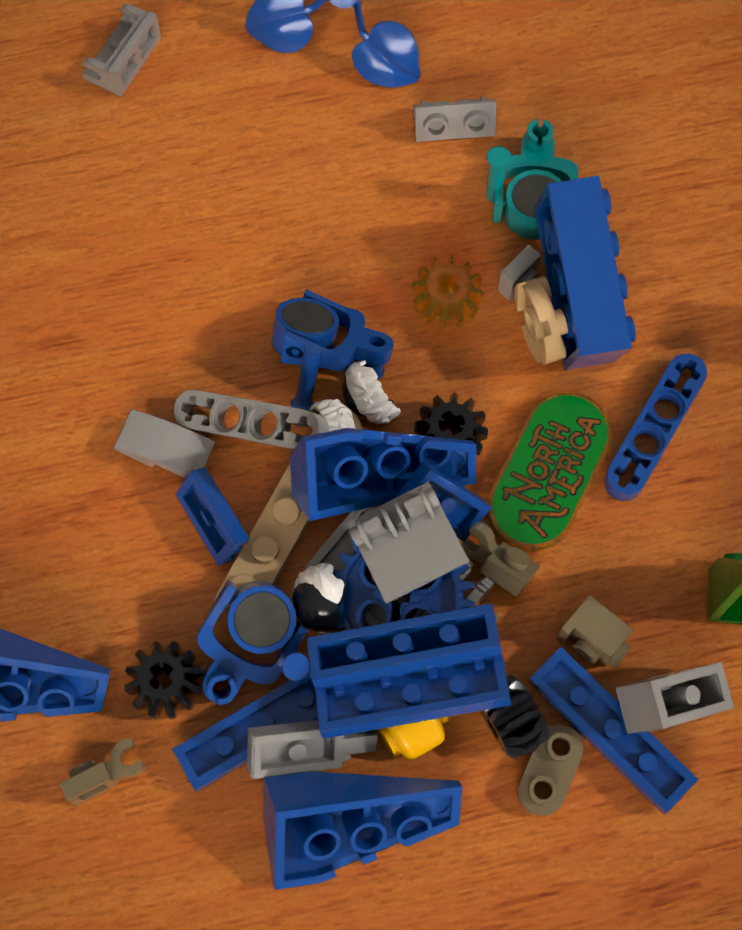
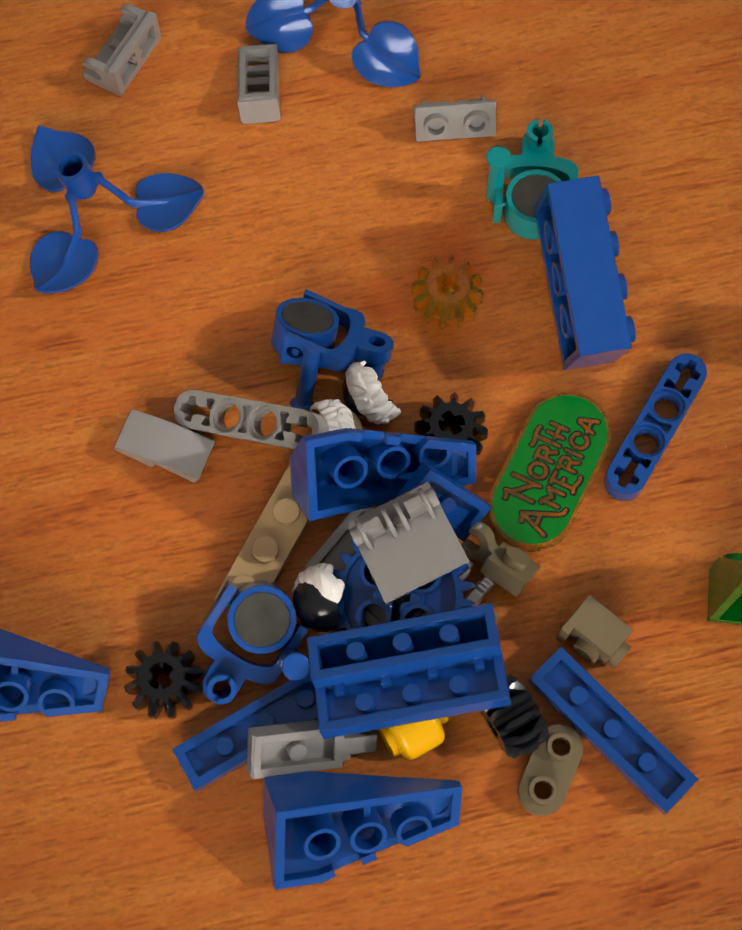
(66, 162): none -> blue plant
(93, 779): dark tan plate -> none
(211, 516): blue tile -> none
(258, 84): none -> light grey slope
(519, 270): light grey plate -> none
(543, 323): tan plate -> none
(674, 698): light grey brick -> none

